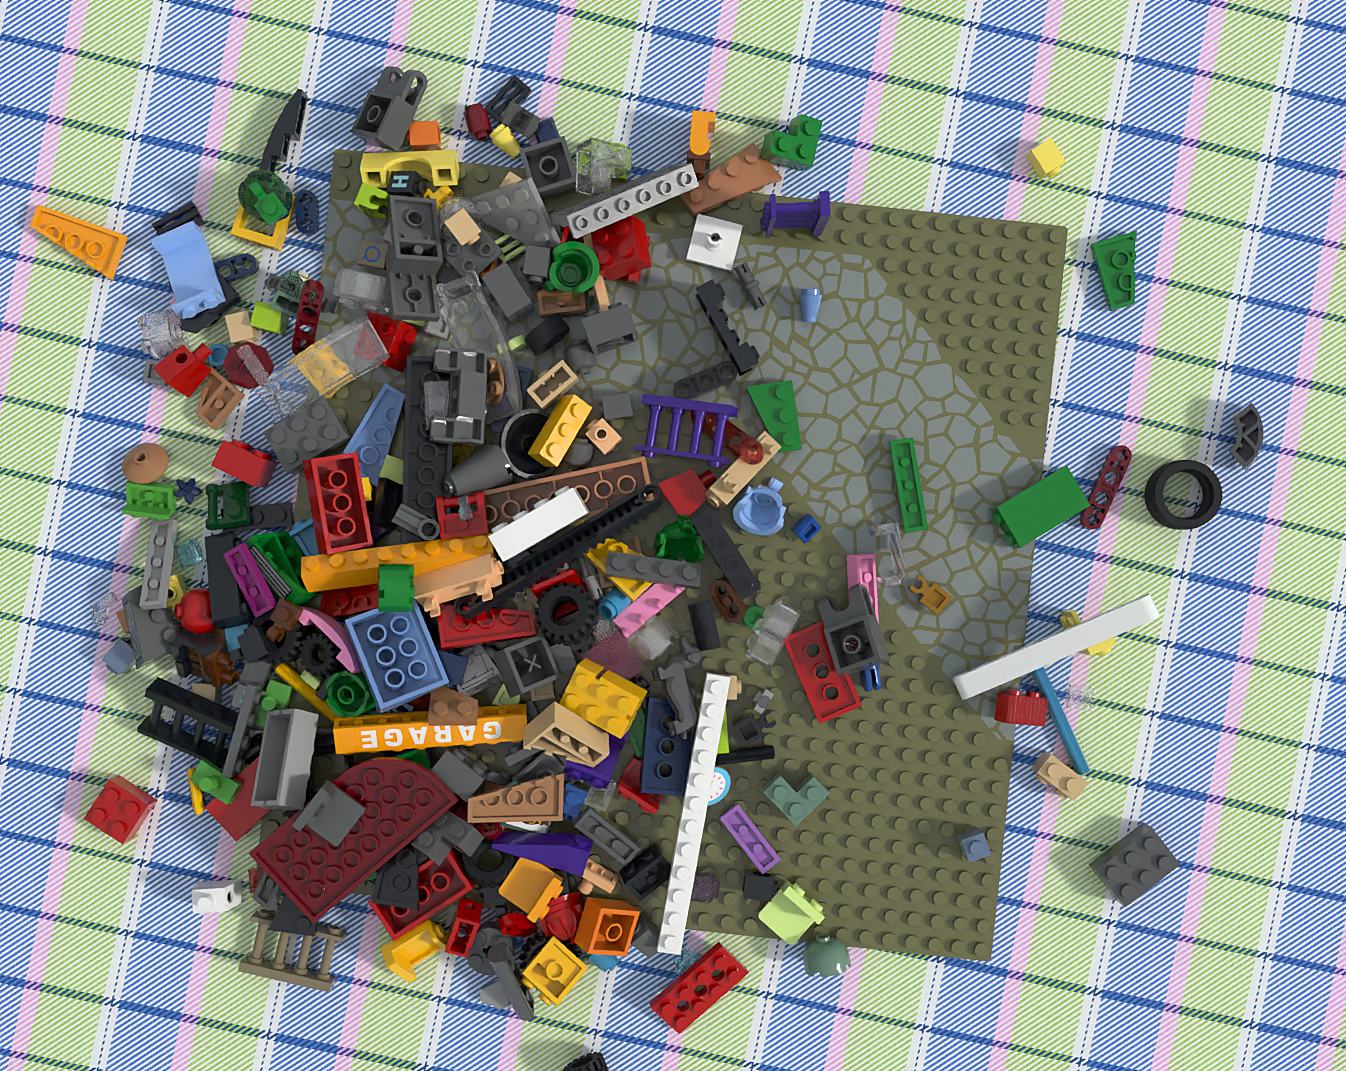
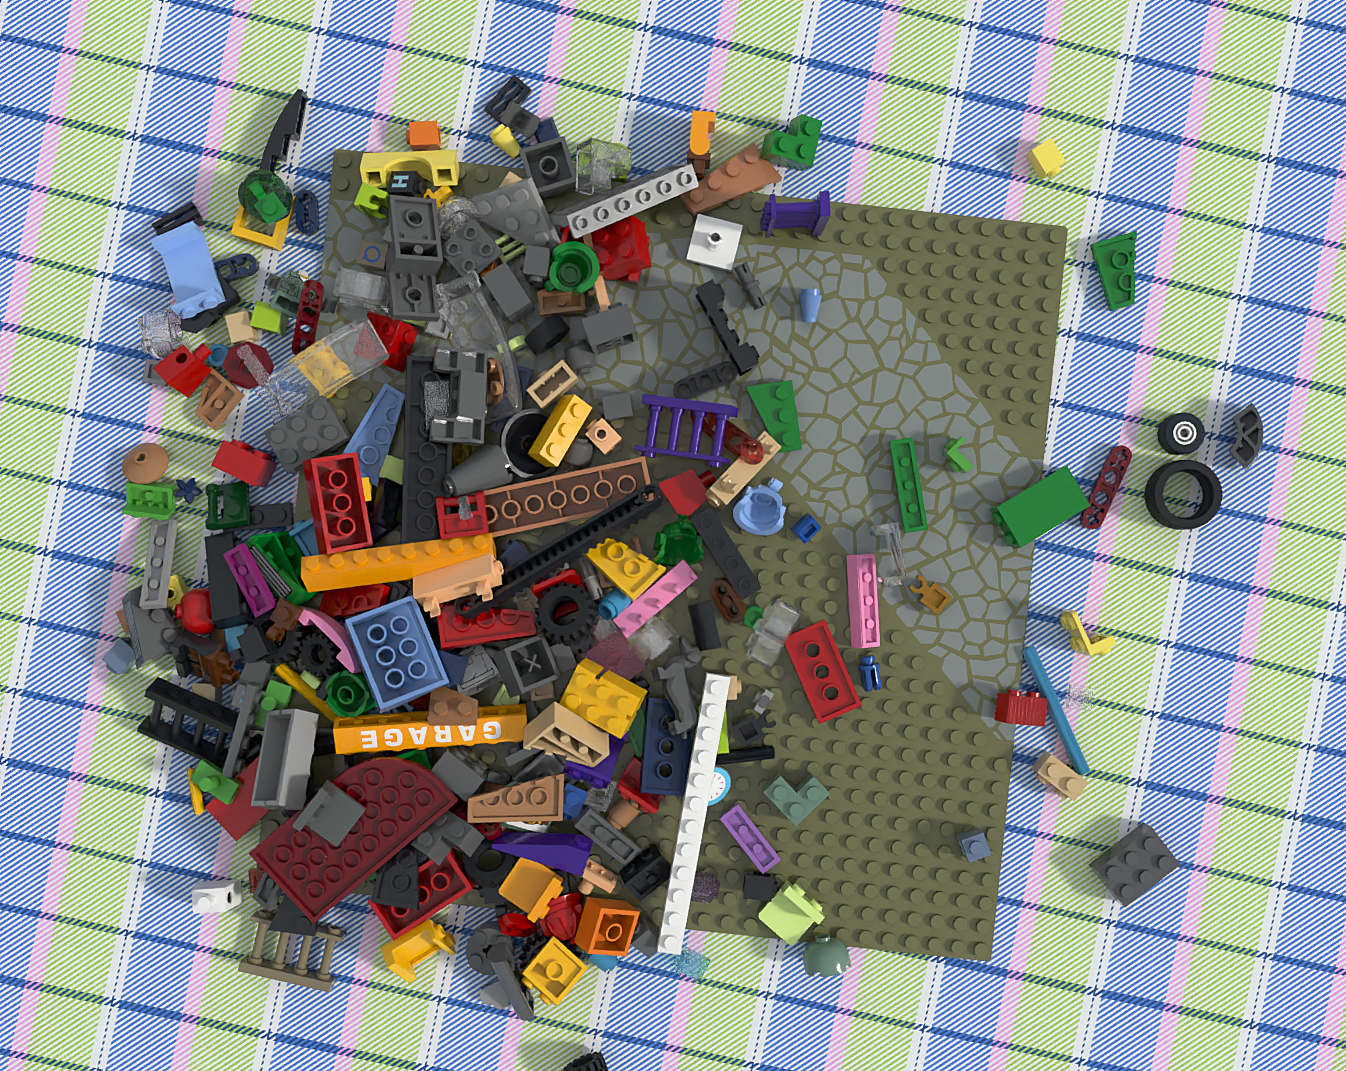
(87, 241): light orange wing -> none
(101, 609): clear arm -> none
(120, 809): red brick -> none
(189, 553): clear light blue bracket -> none
(390, 108): dark grey brick -> none
(395, 587): green brick -> none
(414, 521): dark grey piece -> none
(463, 227): tan brick -> none
(466, 917): red torso -> none
(477, 122): dark red brick -> none
(539, 523): white brick -> none
(623, 812): none -> medium nougat brick
(653, 570): dark grey plate -> none
(698, 1001): red plate -> none
(853, 625): dark grey brick -> none
(957, 461): none -> bright green bracket
(1056, 646): white beam -> none
(1172, 437): none -> black wheel

